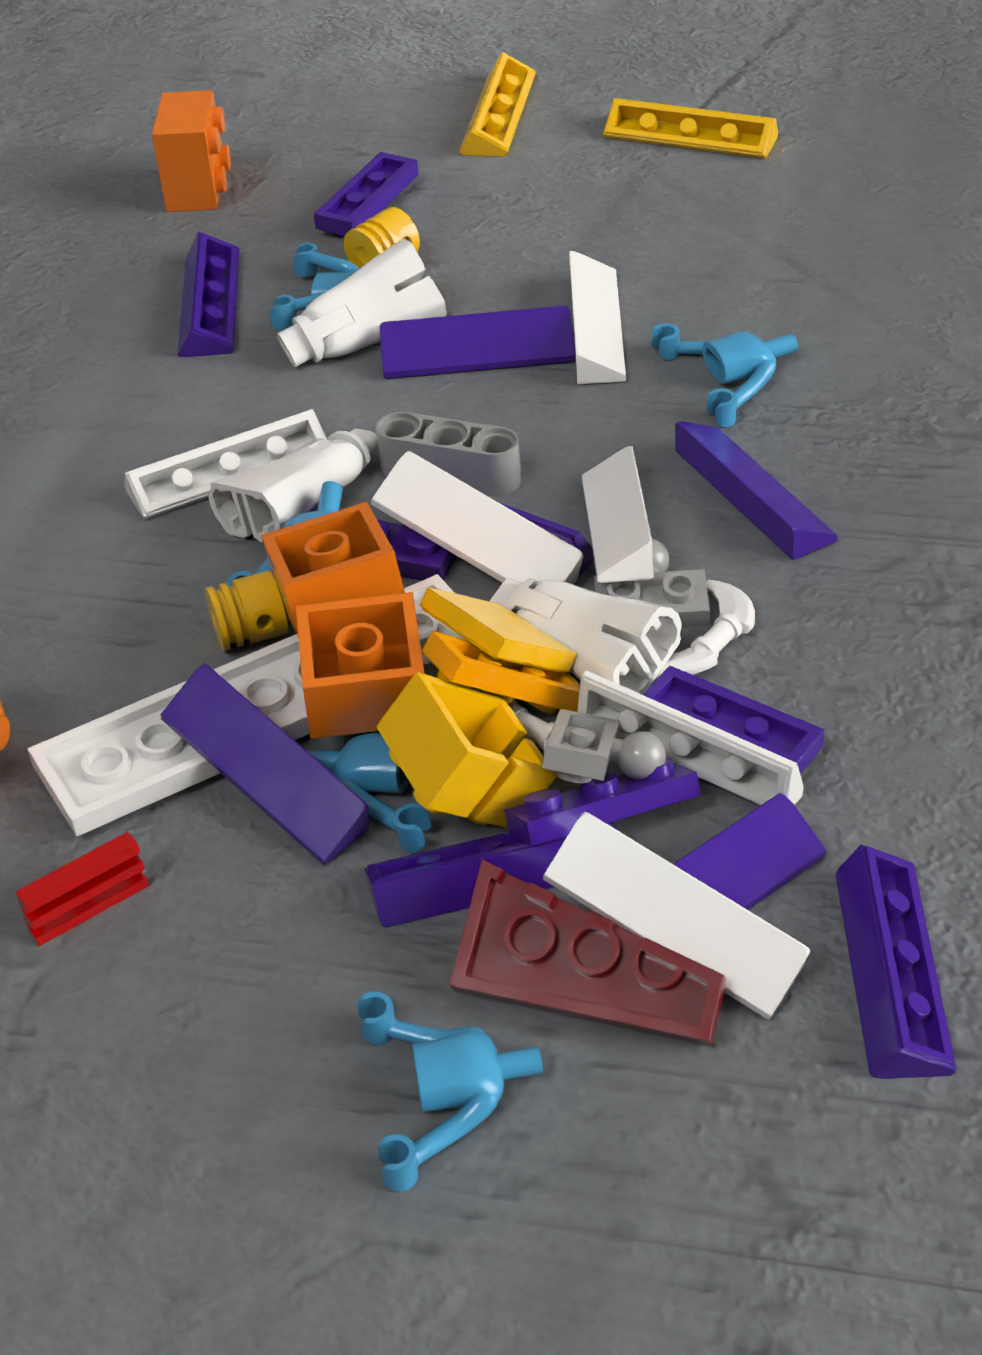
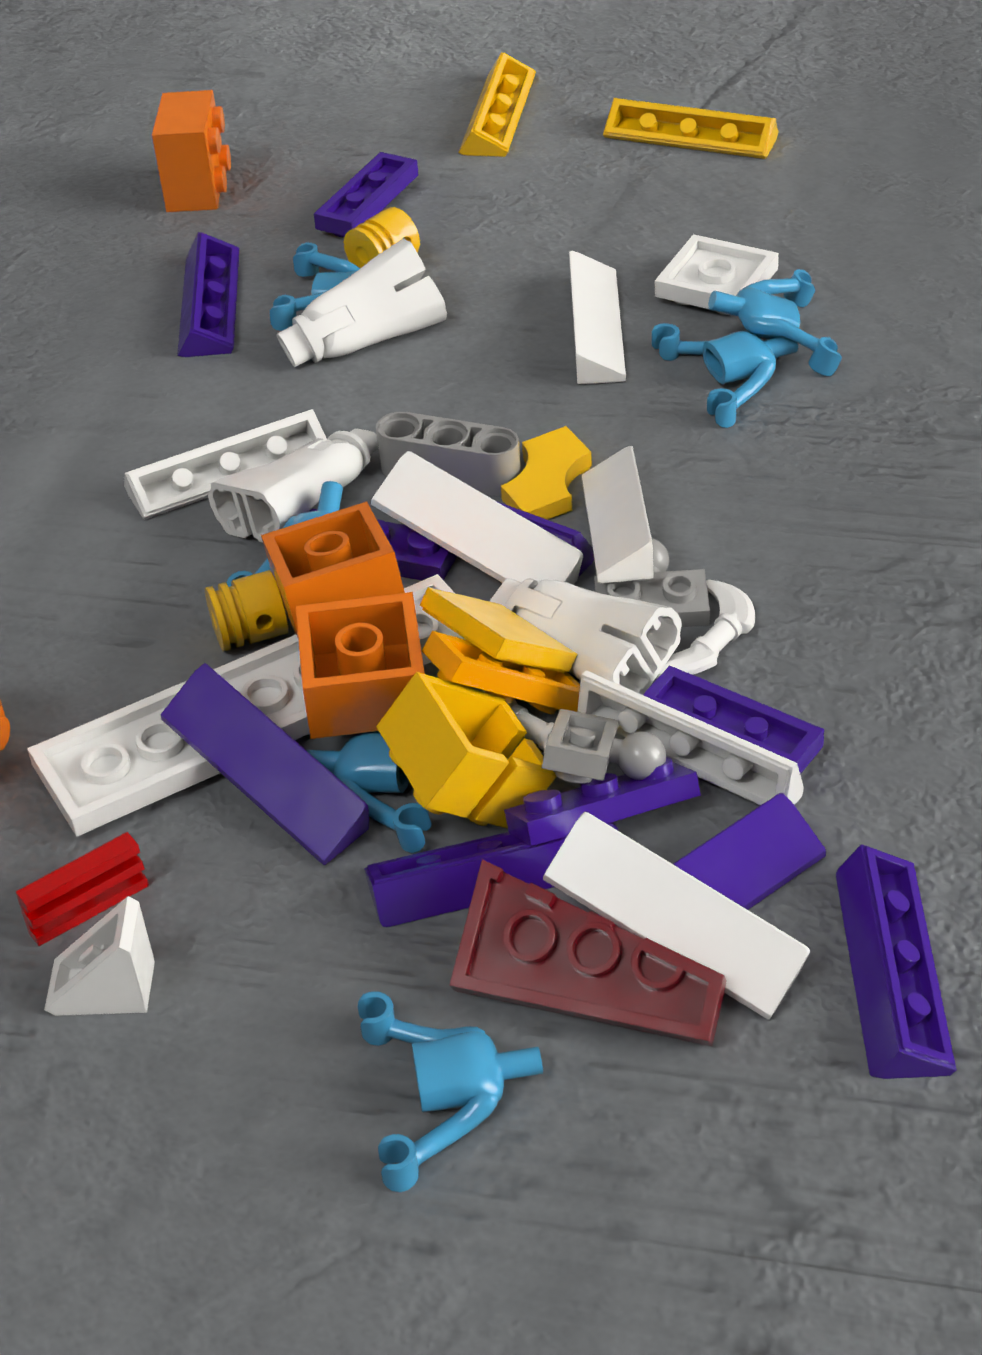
(105, 968): none -> white slope
(476, 342): dark purple slope -> none
(550, 467): none -> yellow tile
(712, 266): none -> white plate
(752, 490): dark purple slope -> none
(777, 317): none -> dark azure piece

